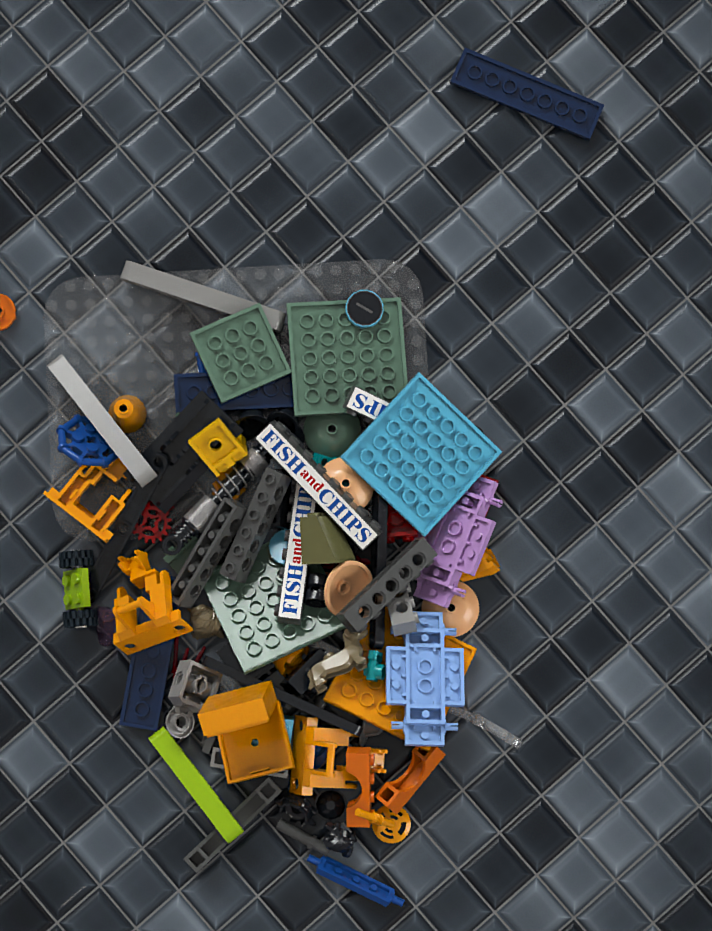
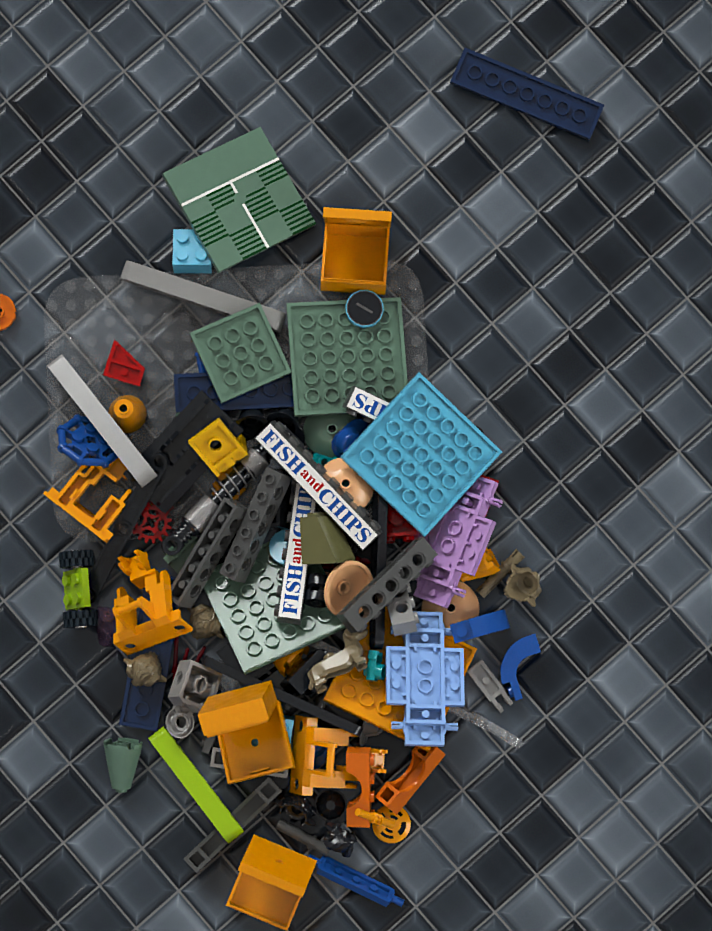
(122, 761): none -> sand green cone
(123, 366): none -> red wing
(144, 669): none -> dark tan hair
(188, 253): none -> medium azure brick
(238, 199): none -> sand green tile
(271, 882): none -> light orange container
(347, 436): none -> blue piece
(355, 250): none -> light orange container
(480, 626): none -> blue arch
(488, 684): none -> light grey hinge
(493, 580): none -> dark tan pin
(514, 655): none -> blue arch
(523, 585): none -> dark tan hair

